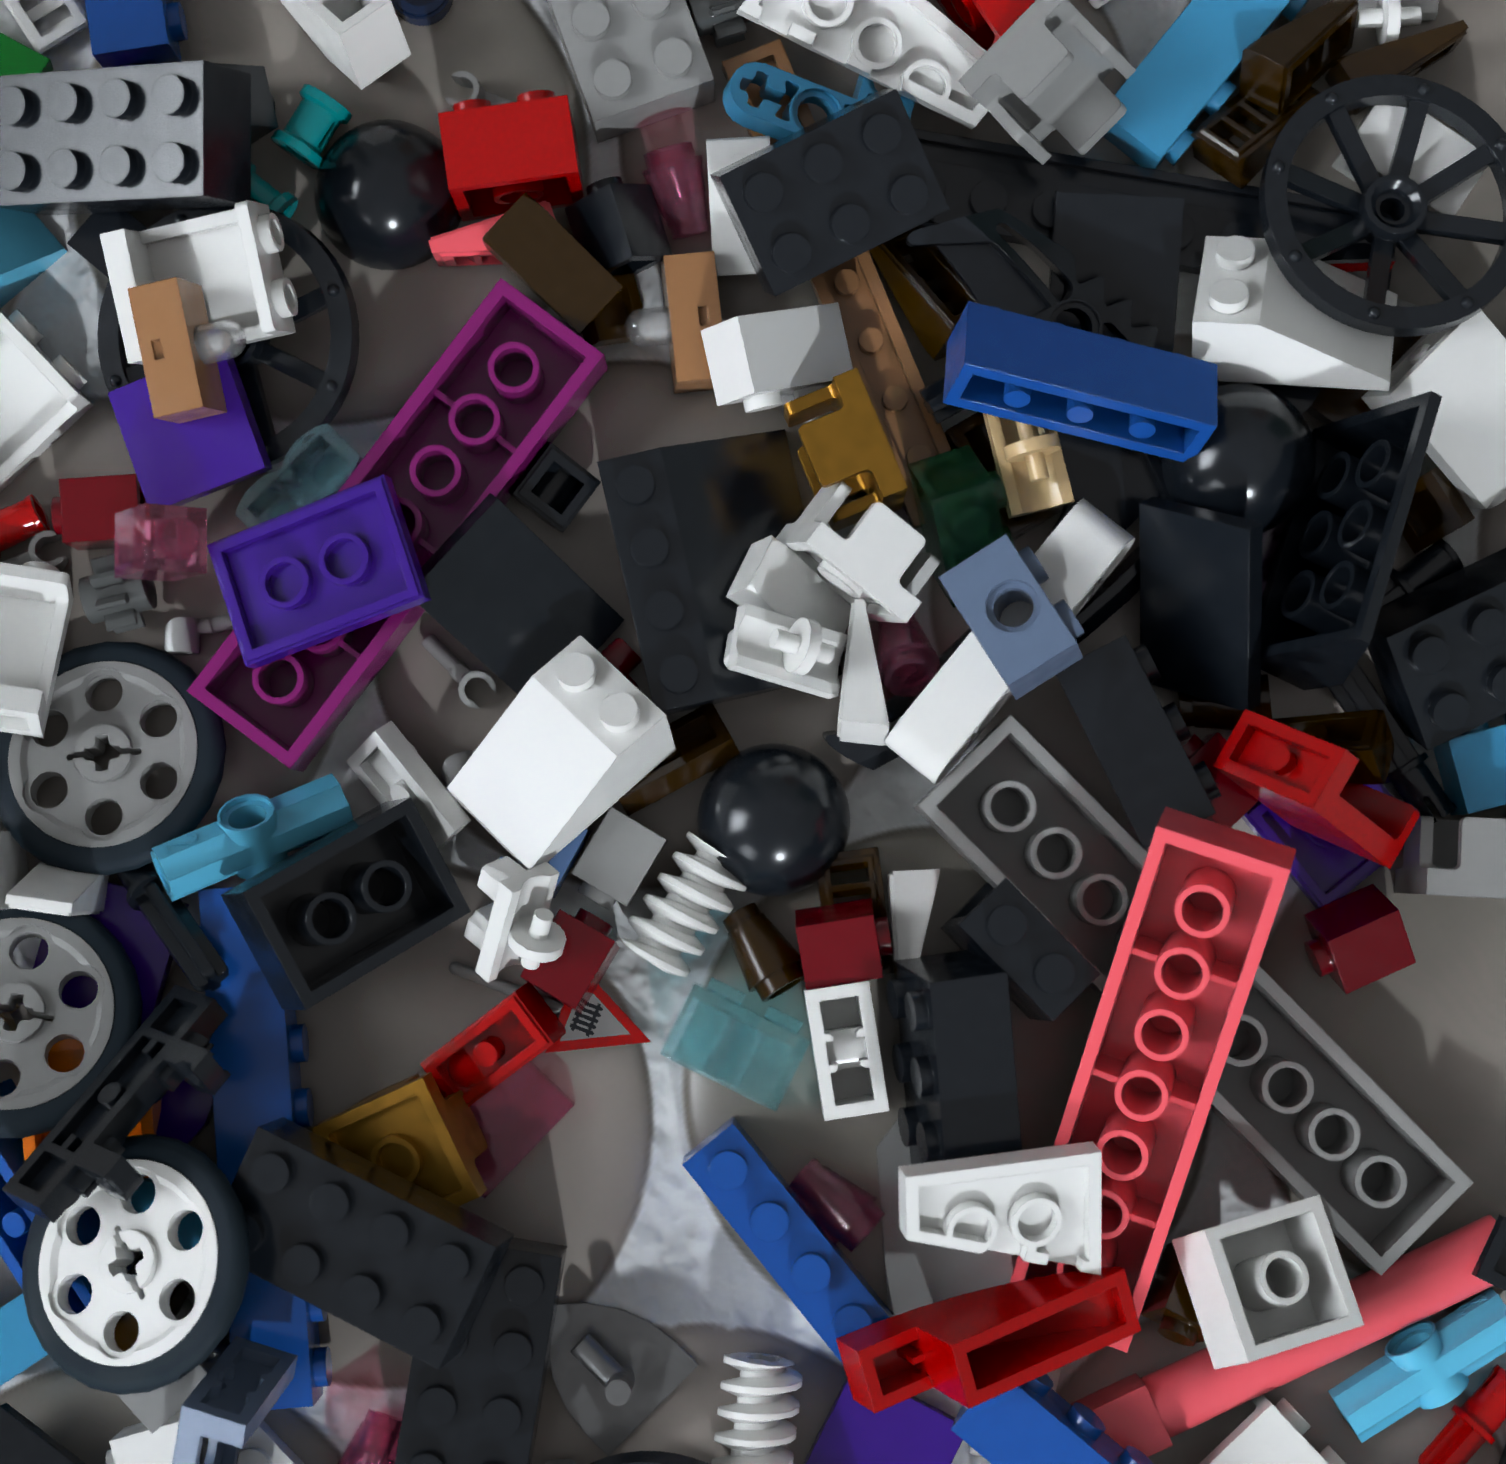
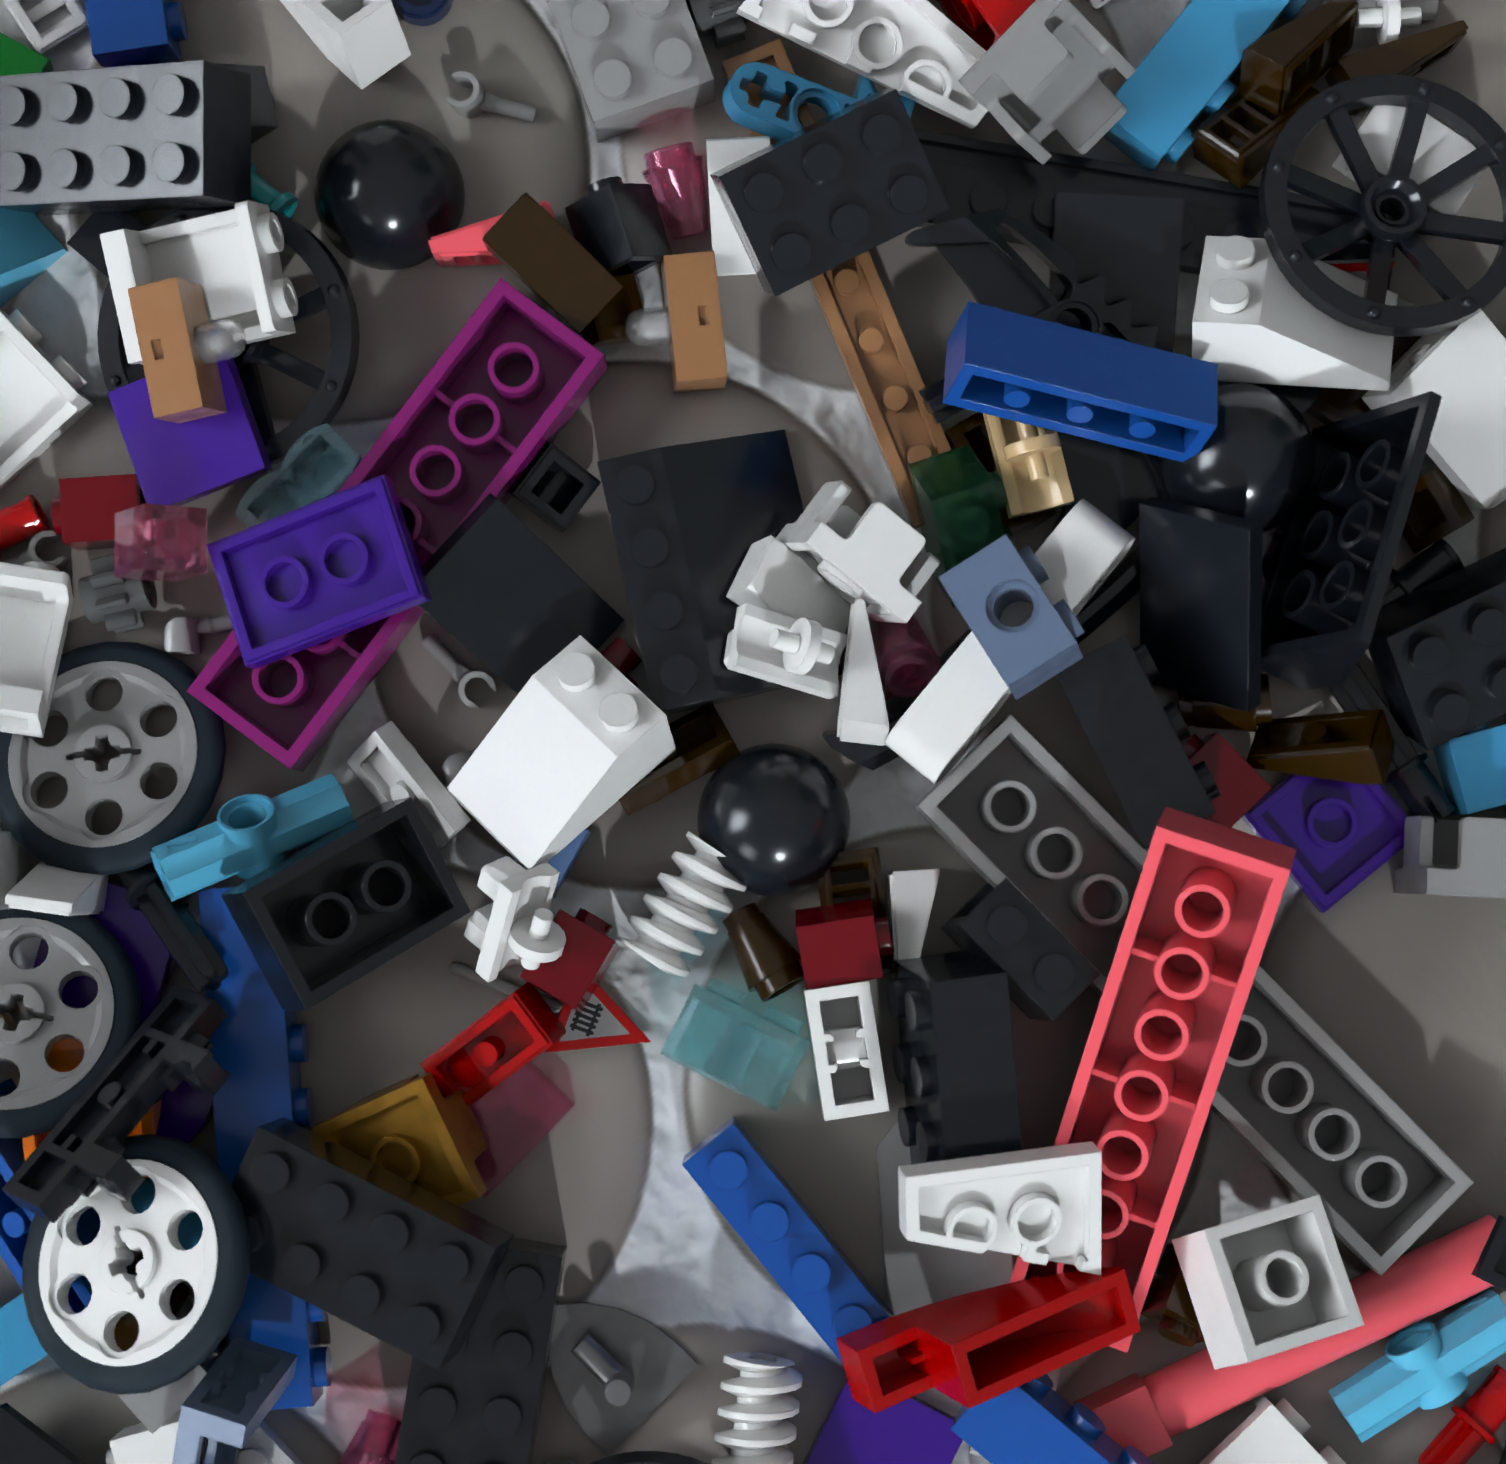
(311, 126): teal bush -> none
(511, 150): red brick -> none
(617, 860): light grey brick -> none
(776, 355): white brick -> none
(837, 1204): clear pink cone -> none
(846, 447): pearl gold panel -> none
(930, 305): dark brown slope -> none
(1309, 788): red panel -> none
(1358, 939): dark red brick -> none

